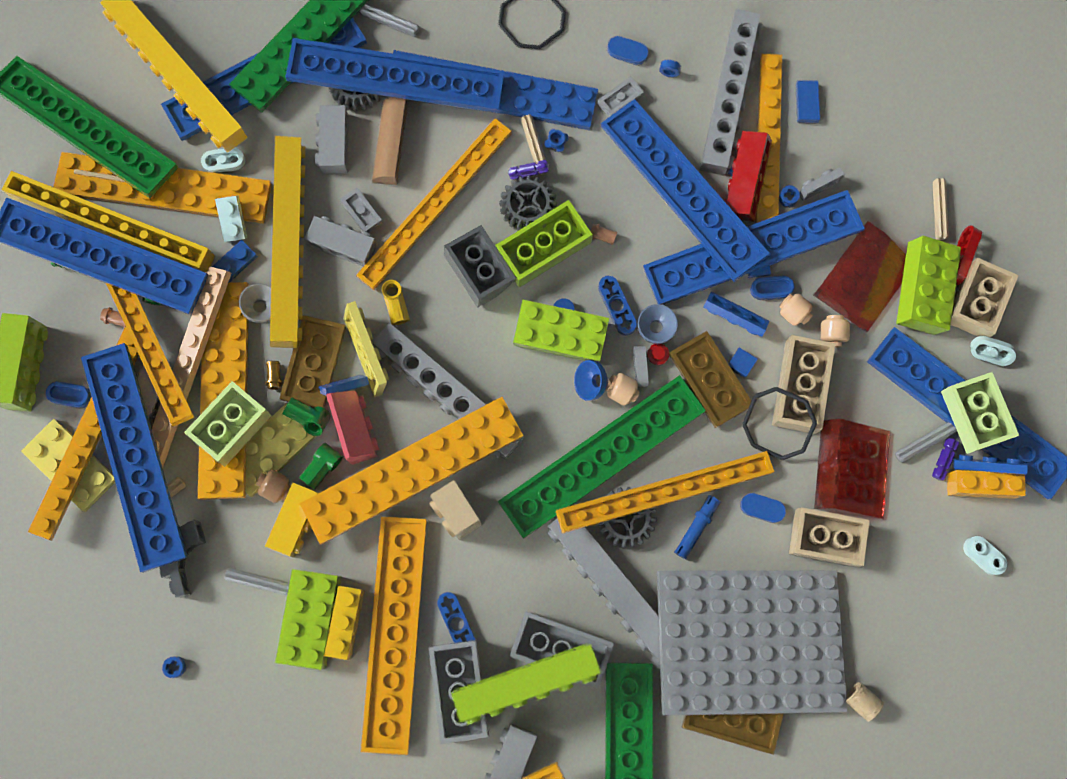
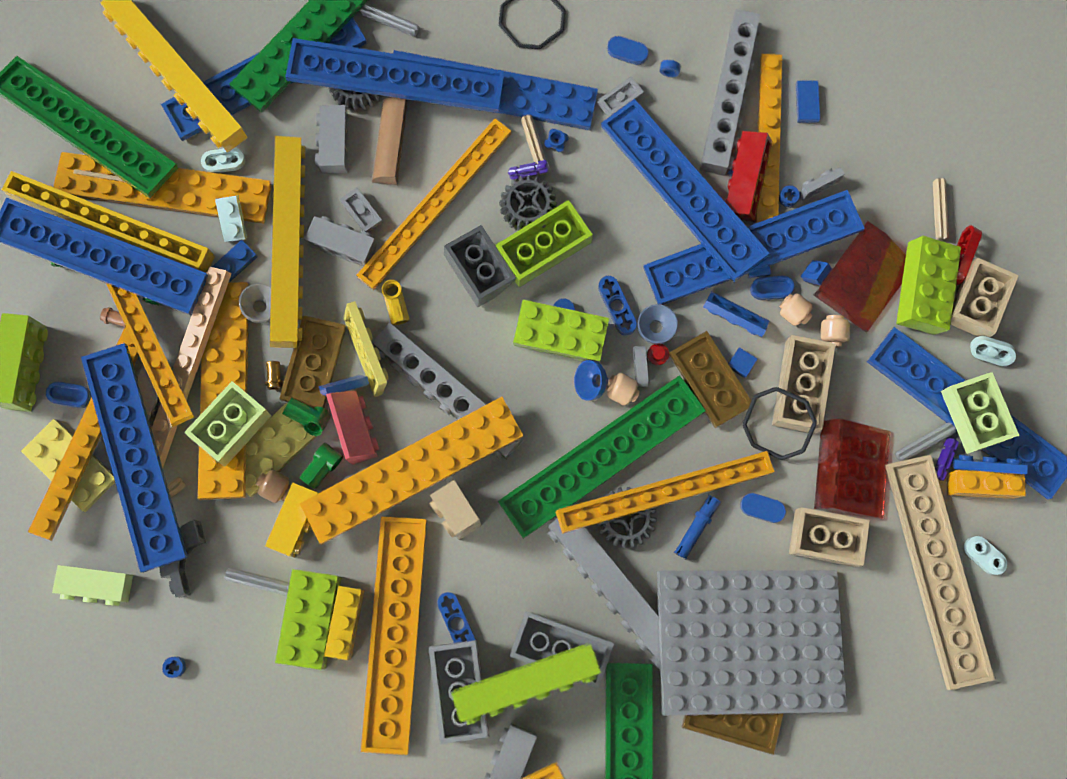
(92, 585): none -> yellowish green brick
(603, 234): nougat pin -> none
(816, 272): none -> blue plate
(864, 701): tan piece -> none
(939, 573): none -> tan plate

